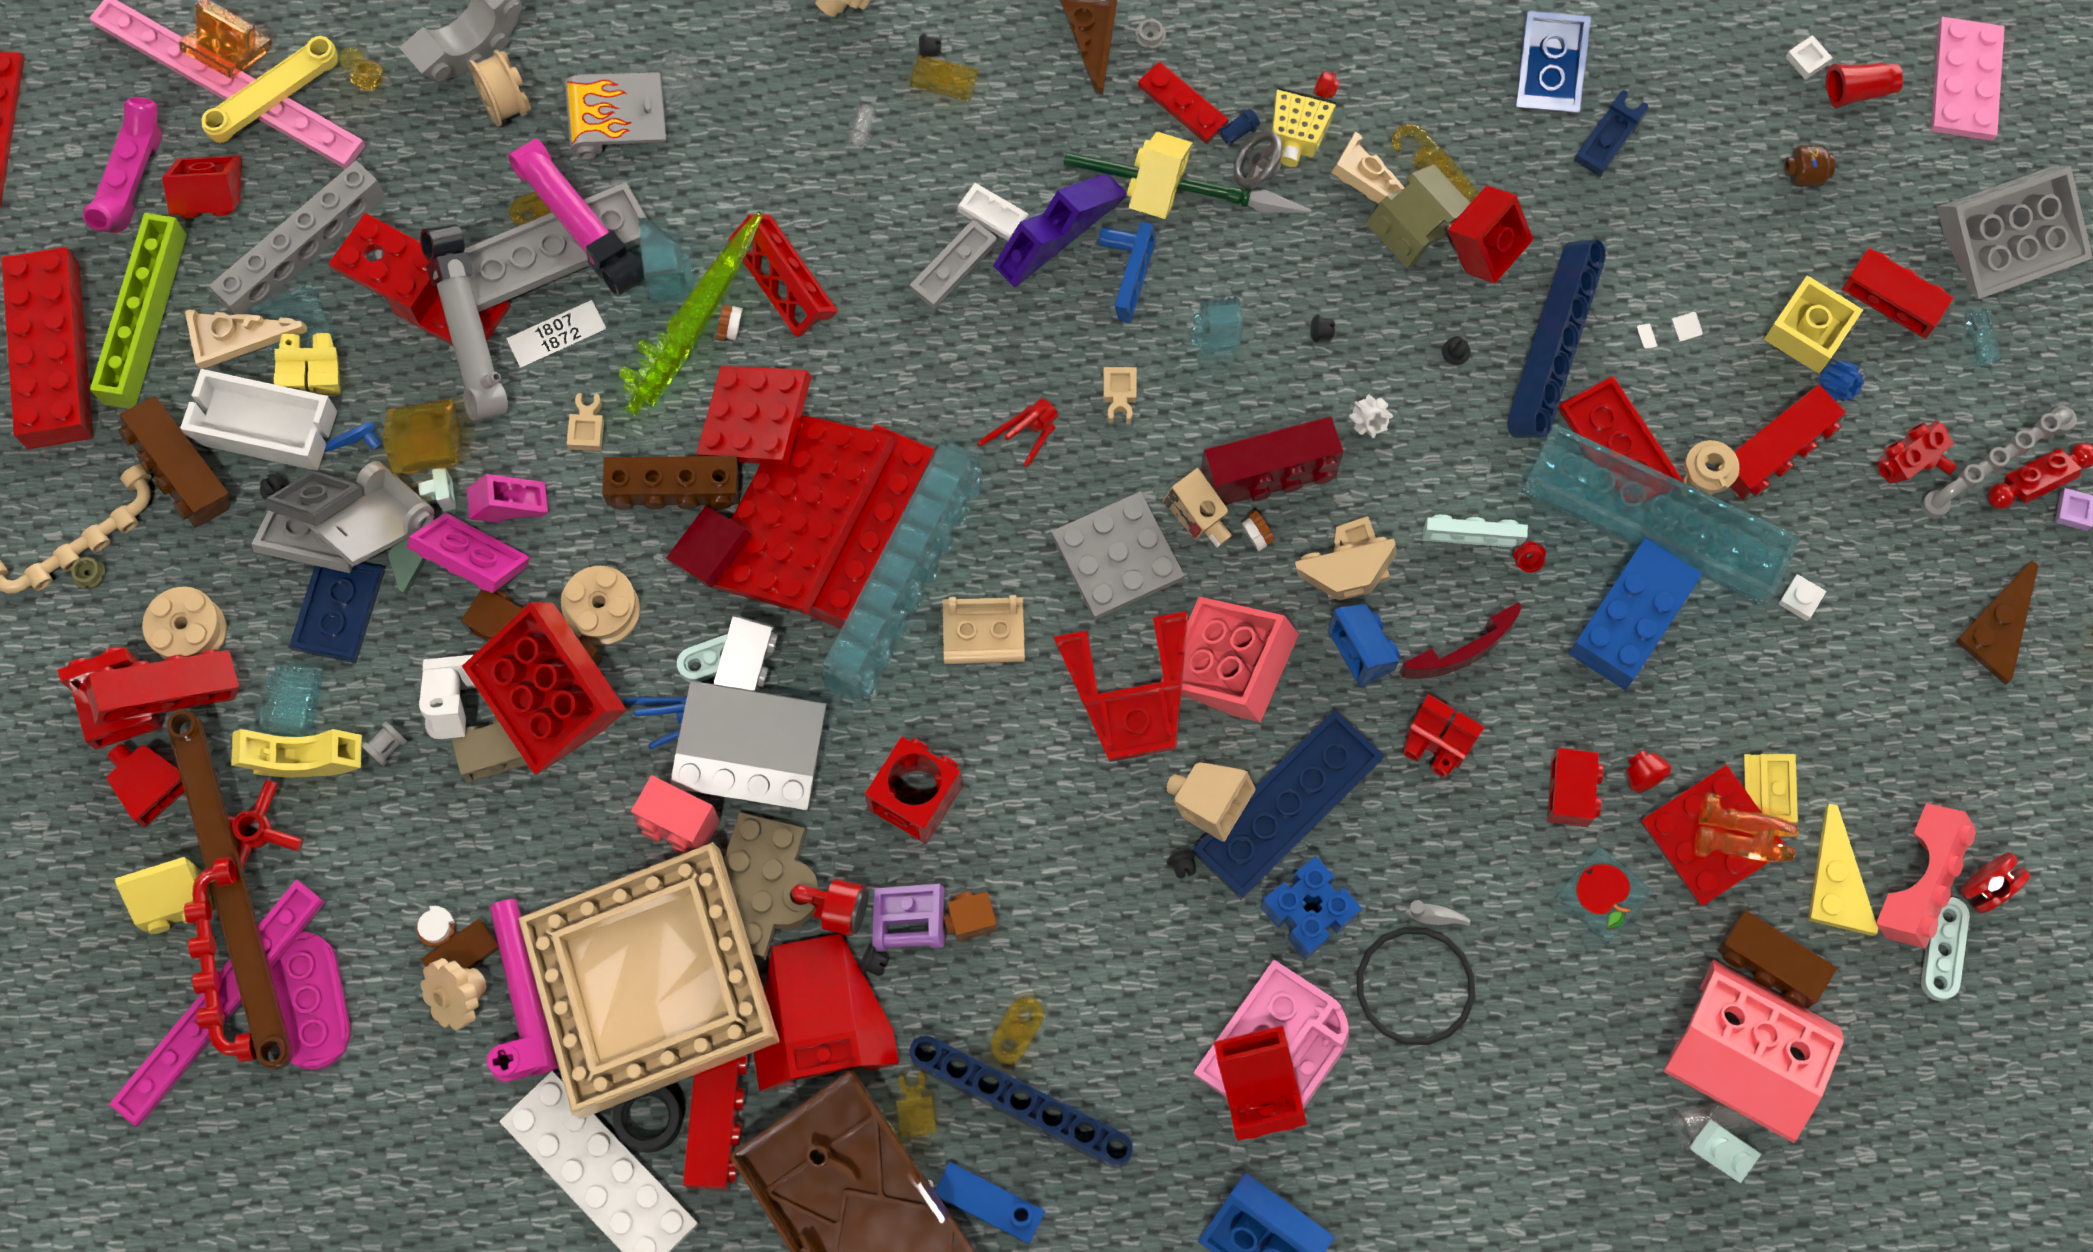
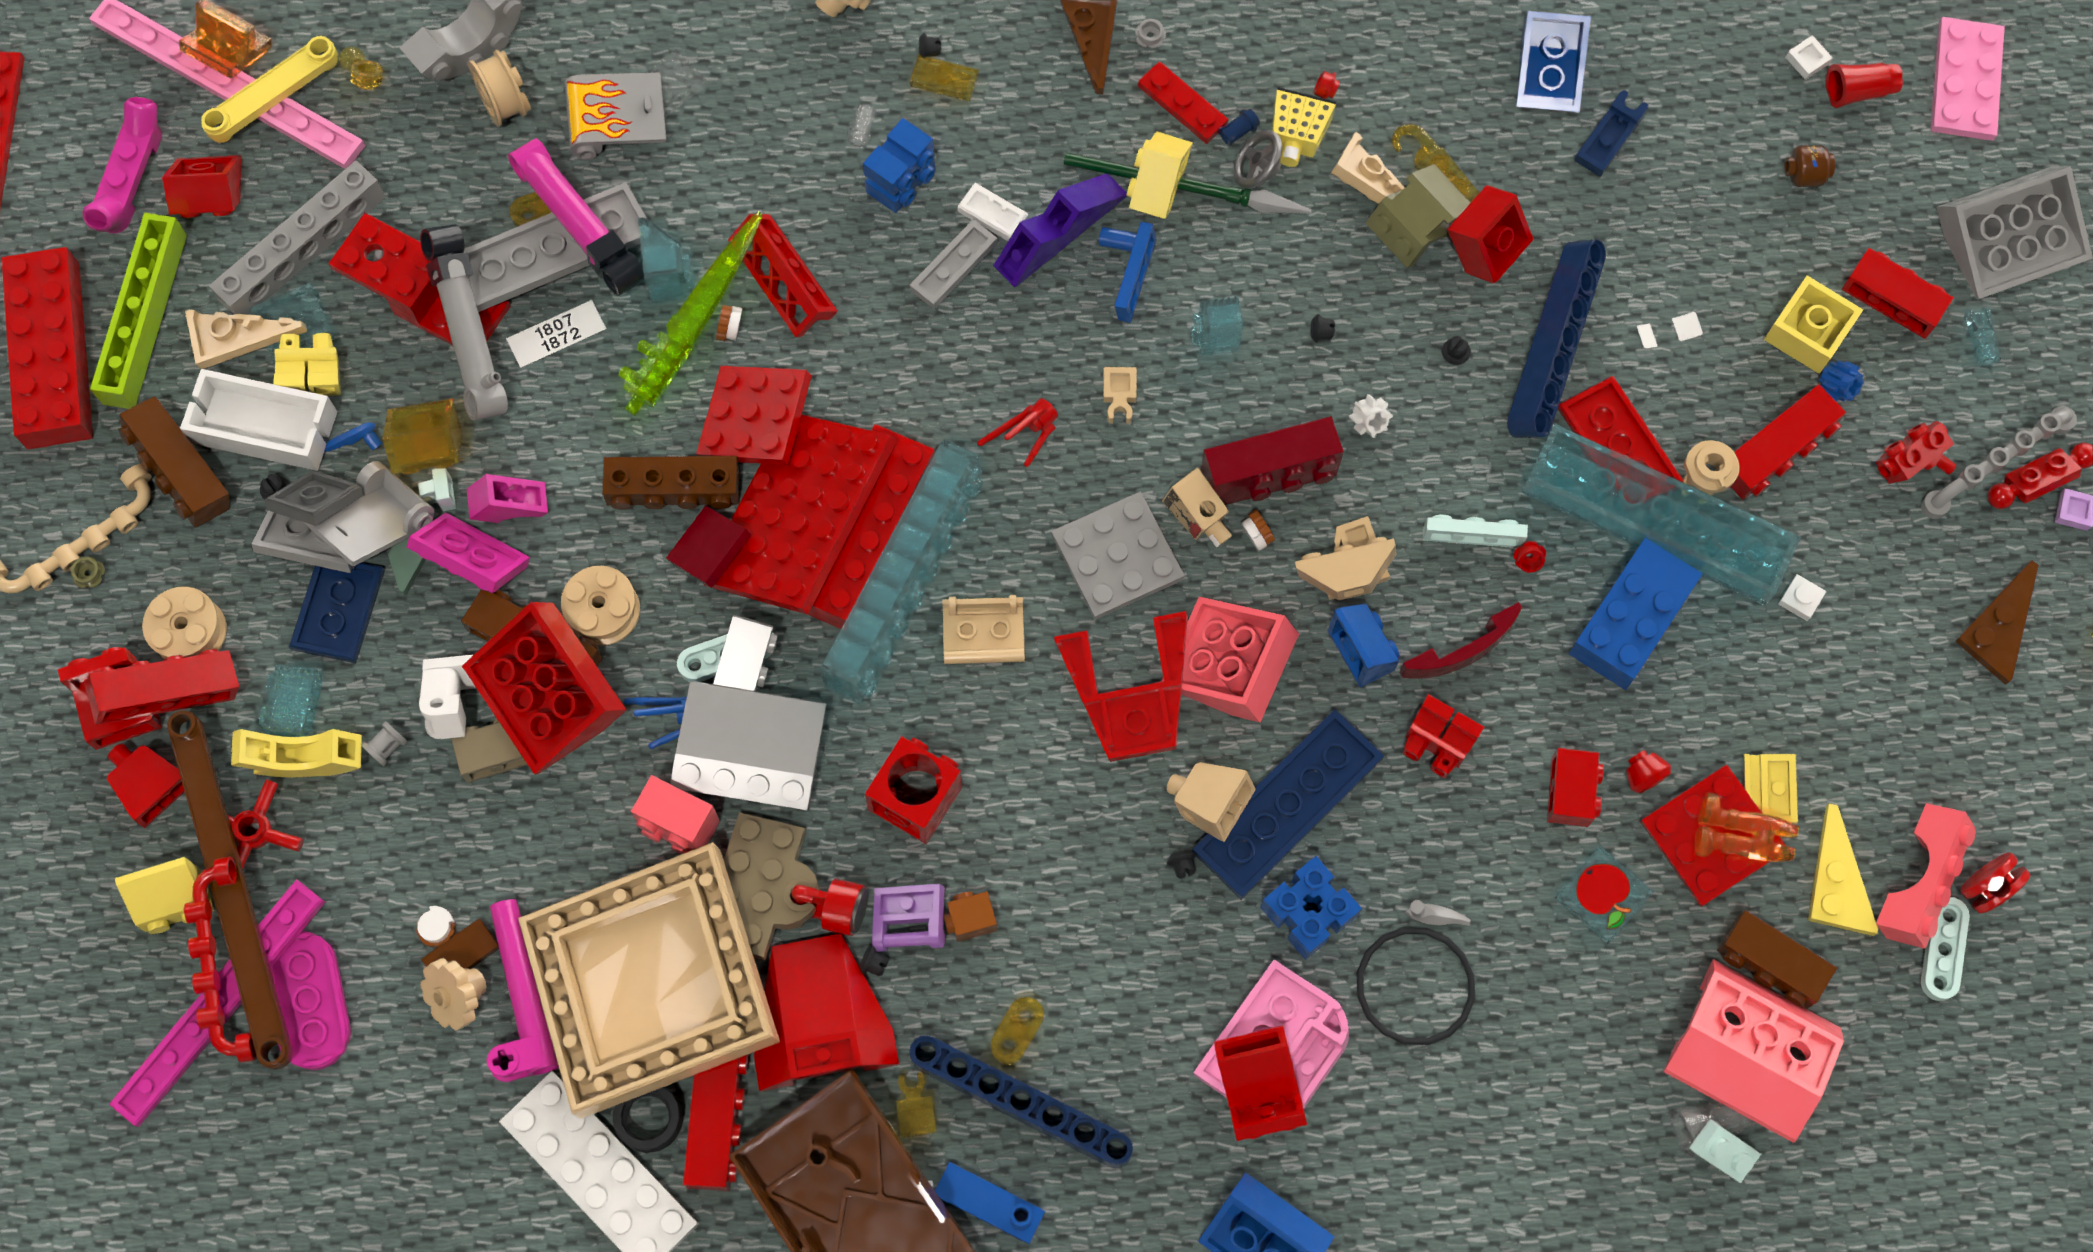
(586, 429): tan plate -> none
(900, 166): none -> blue brick

